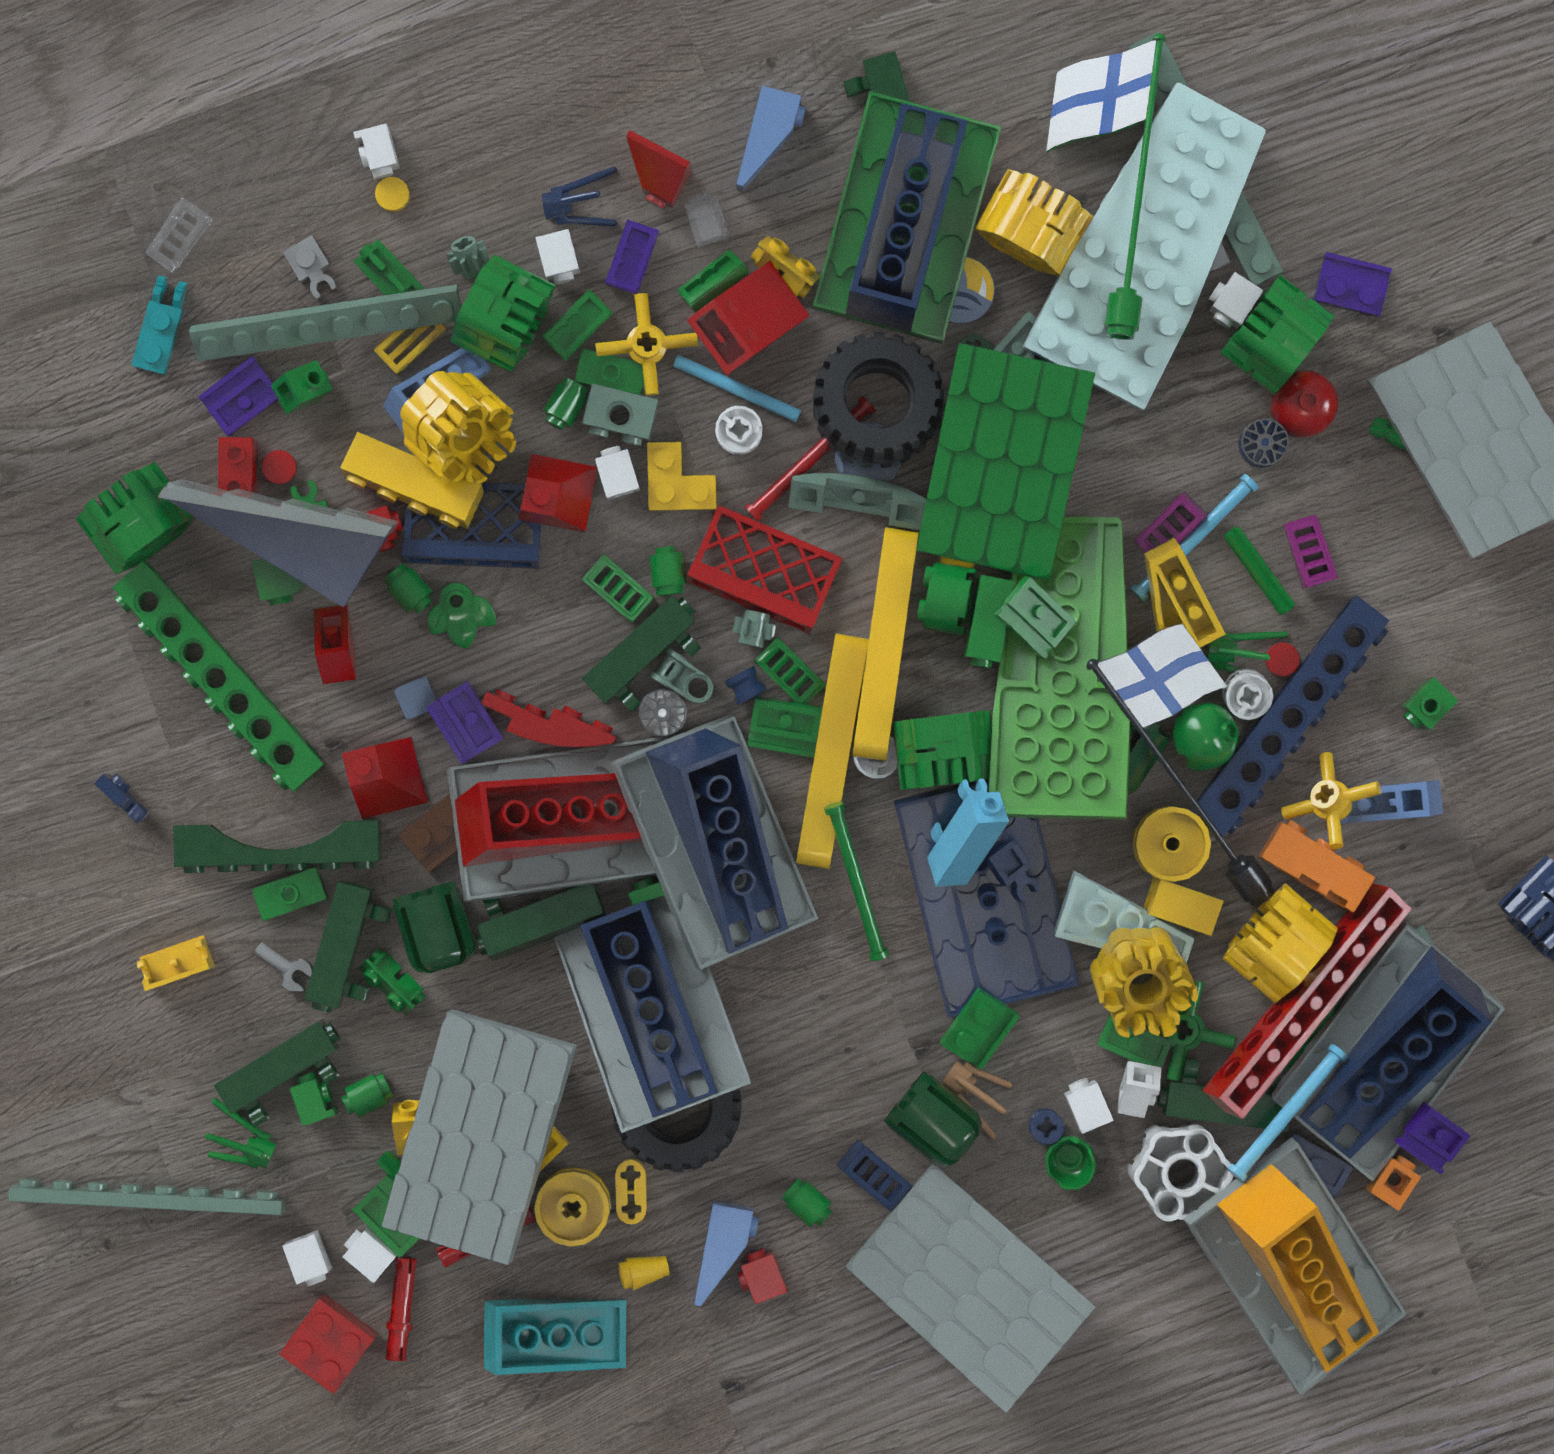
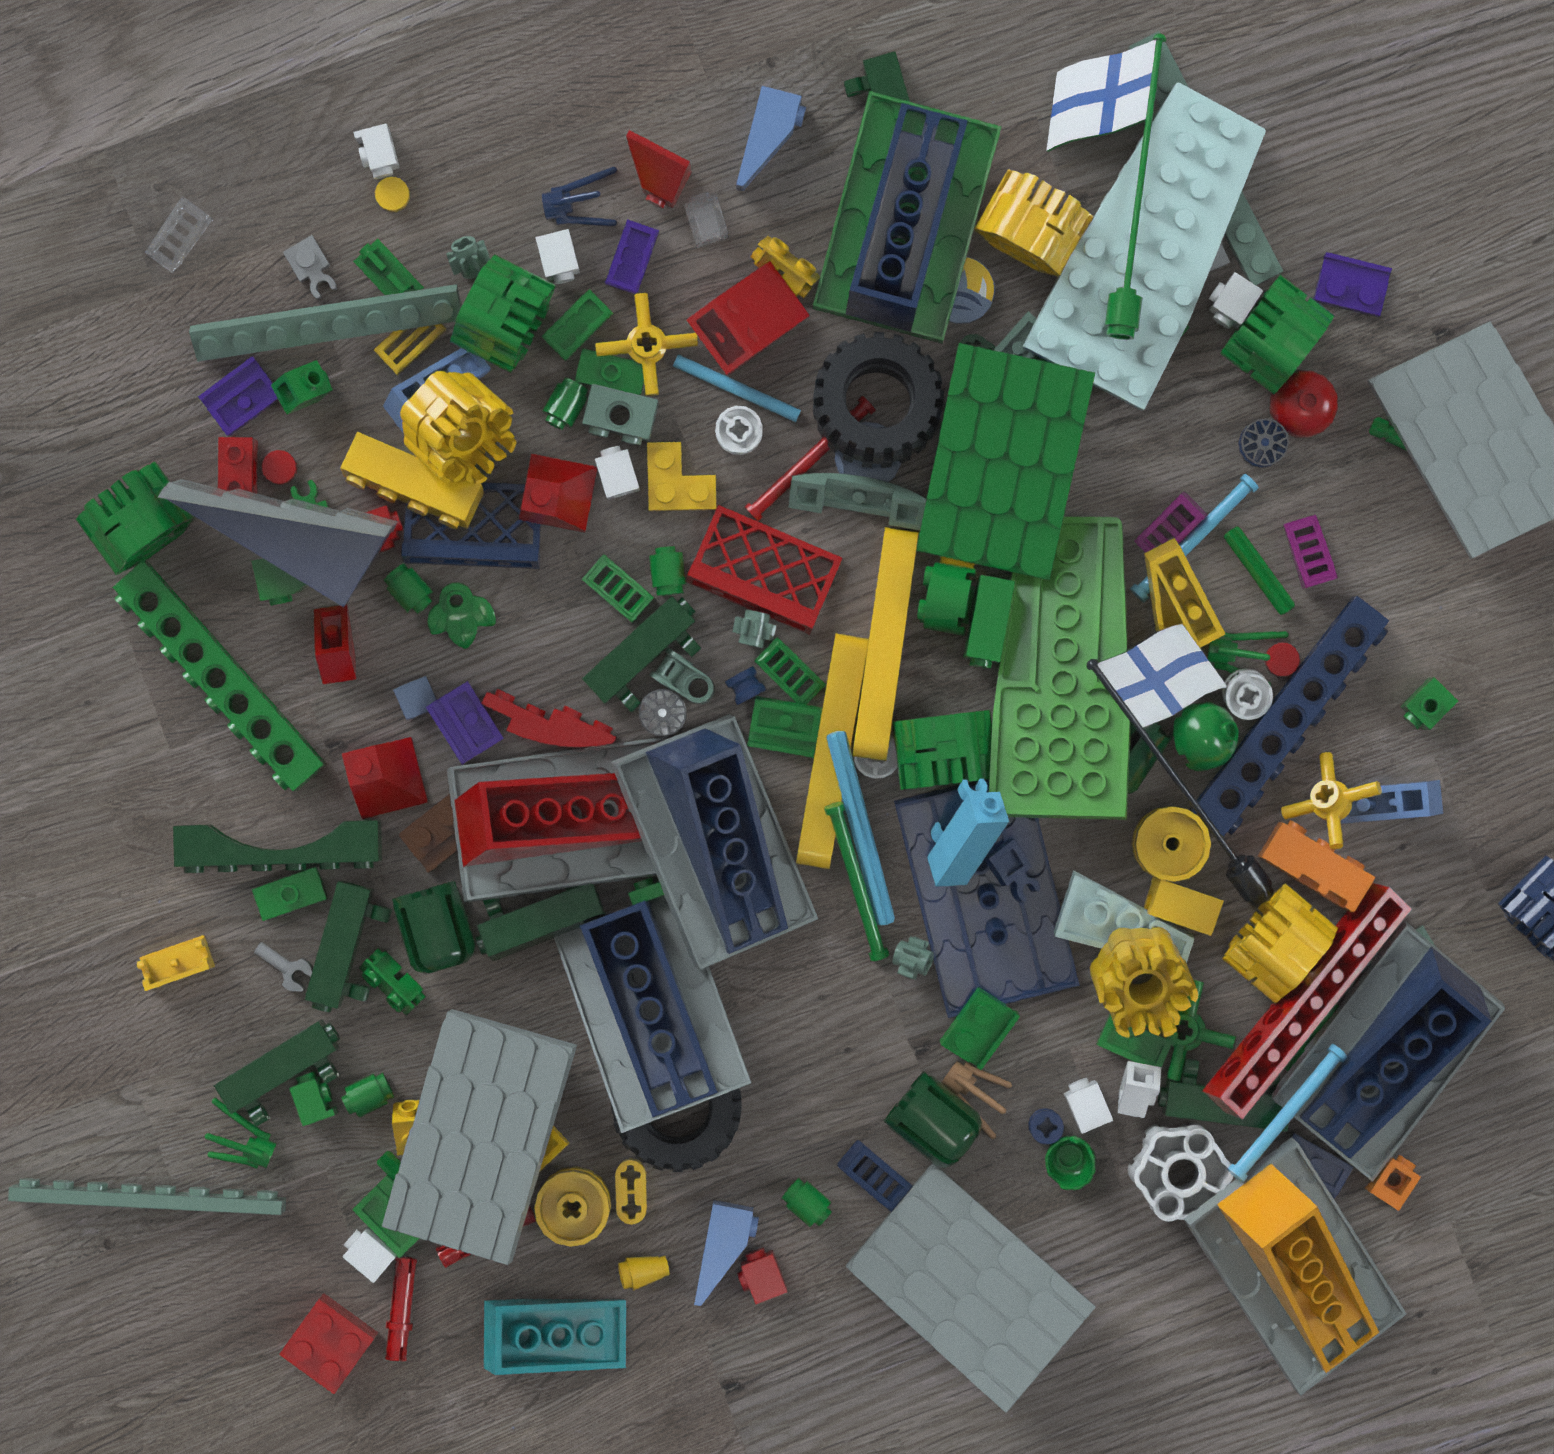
(117, 790): dark blue plate -> none
(159, 329): teal hinge -> none
(307, 1258): white brick -> none
(713, 280): green plate -> none
(860, 827): none -> medium azure axle
(913, 957): none -> sand green gear
(1034, 617): green plate -> none
(1432, 1137): dark purple plate -> none

